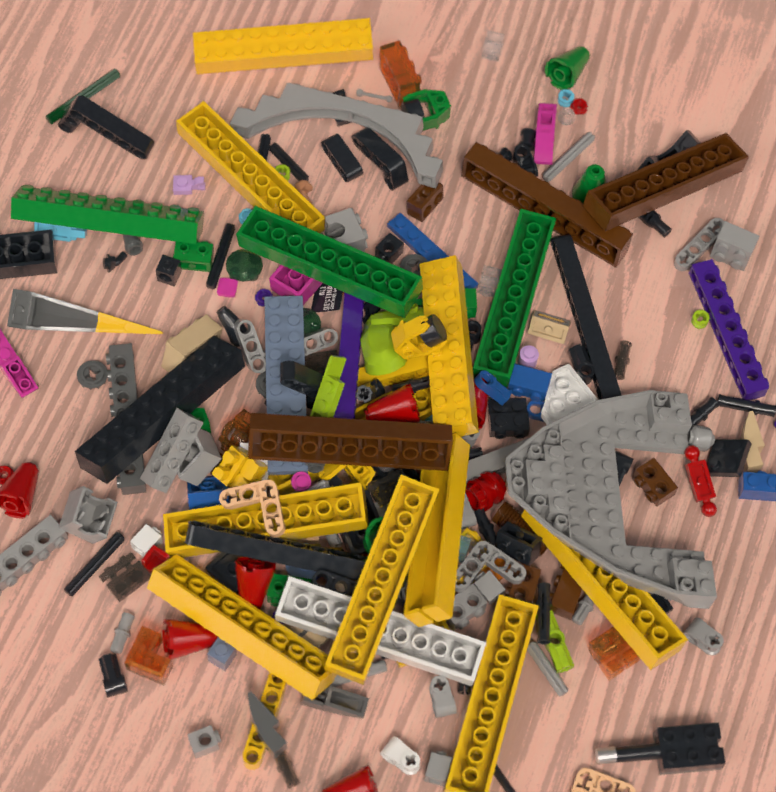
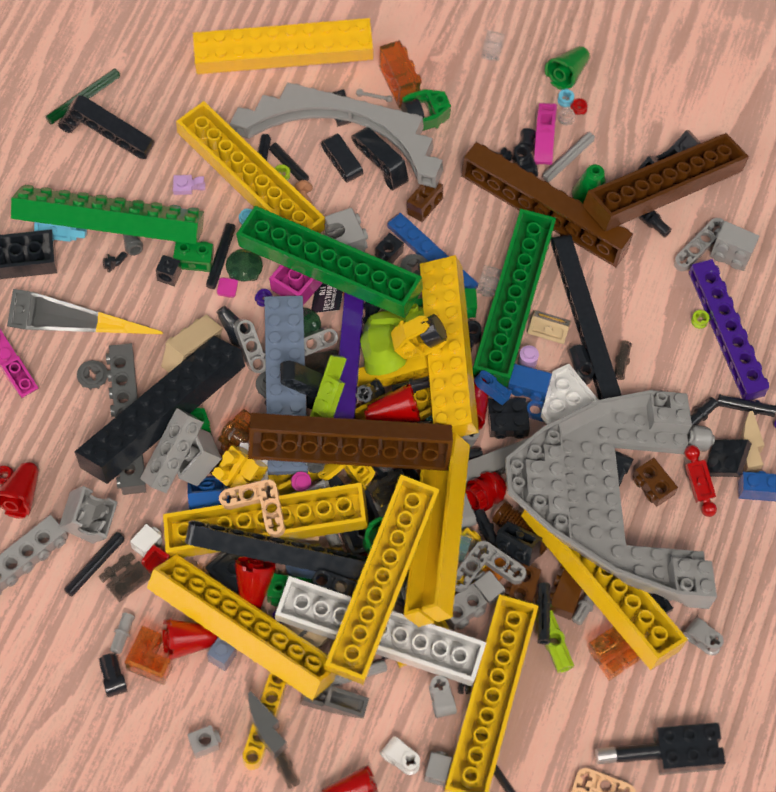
(547, 669): light grey axle -> none

